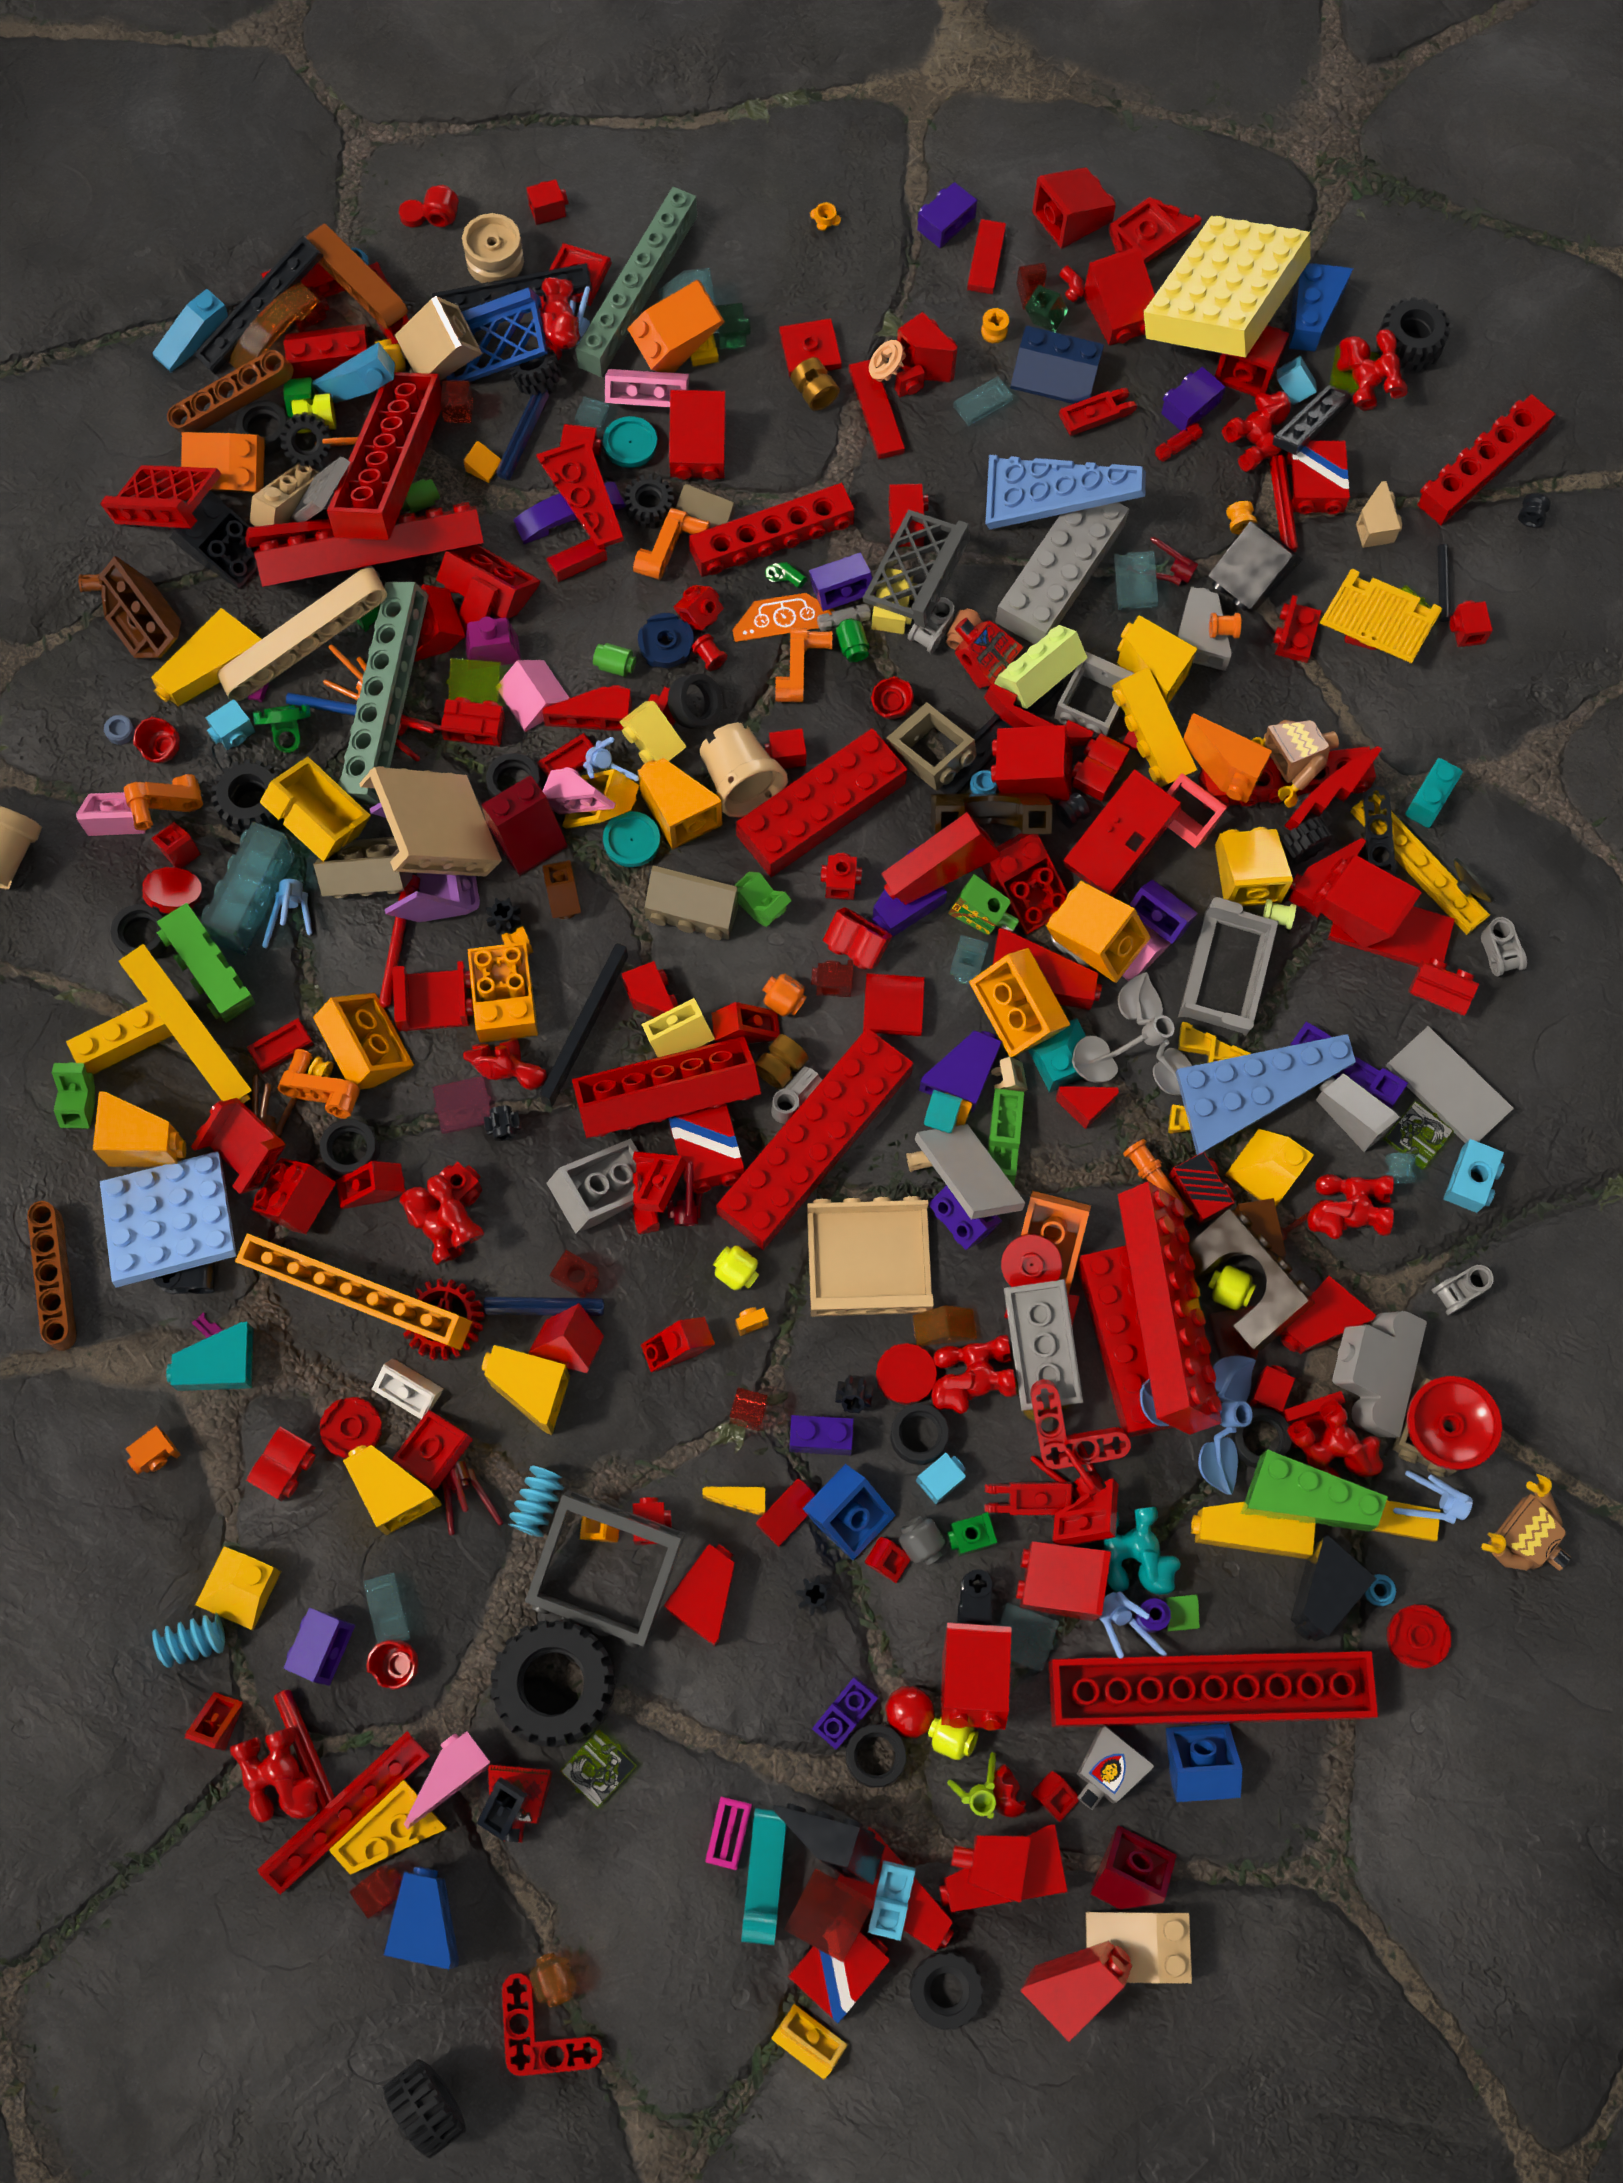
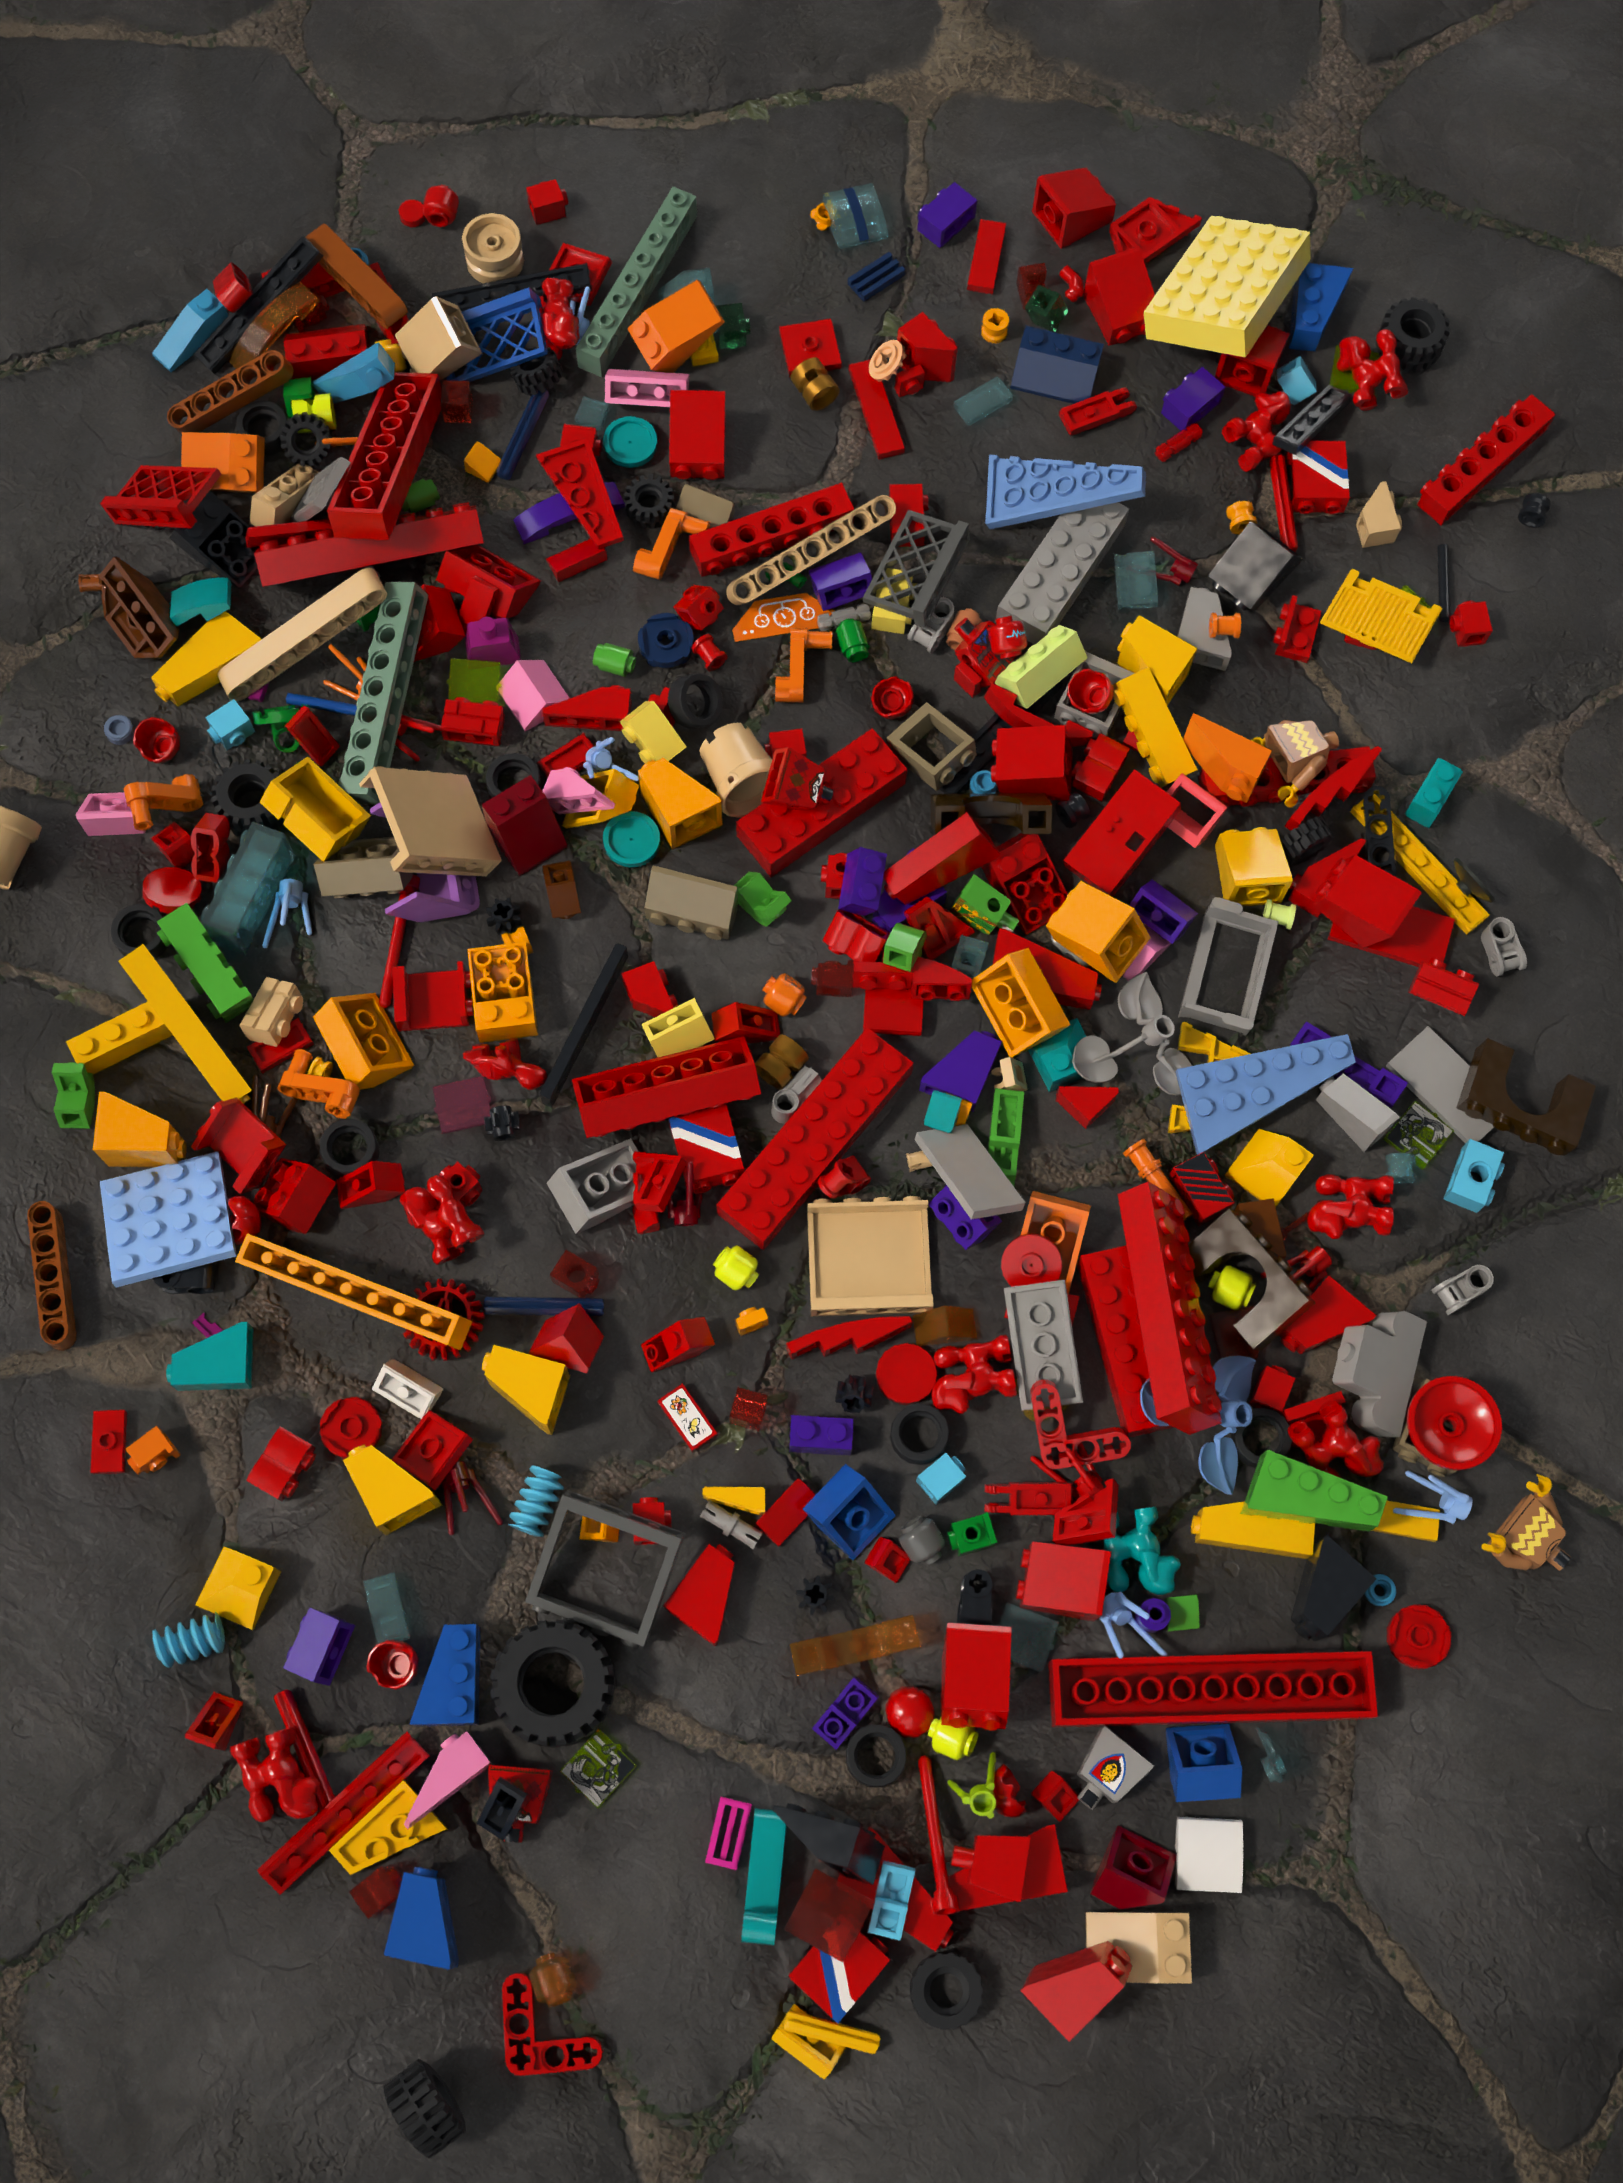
(108, 1442): none -> red plate
(204, 596): none -> teal slope
(210, 847): none -> red brick
(232, 287): none -> red beam
(245, 1218): none -> red hair
(272, 1012): none -> tan brick
(312, 736): none -> red tile
(452, 1680): none -> blue wedge
(687, 1418): none -> tile
(731, 1524): none -> light grey pin
(795, 782): none -> red torso
(823, 544): none -> tan beam
(831, 2032): none -> yellow axle
(844, 1179): none -> red piece
(855, 216): none -> clear light blue slope
(855, 1646): none -> clear orange slope
(860, 1333): none -> red slope
(862, 881): none -> dark purple brick
(873, 273): none -> dark blue tile
(904, 946): none -> bright green brick
(926, 980): none -> red slope
(941, 927): none -> red wing
(944, 1899): none -> red piece
(967, 679): none -> red tile
(1007, 637): none -> red head
(1090, 691): none -> red hair
(1209, 1854): none -> white slope
(1272, 1764): none -> clear light blue plate
(1313, 1264): none -> red plant
(1487, 1099): none -> dark brown arch

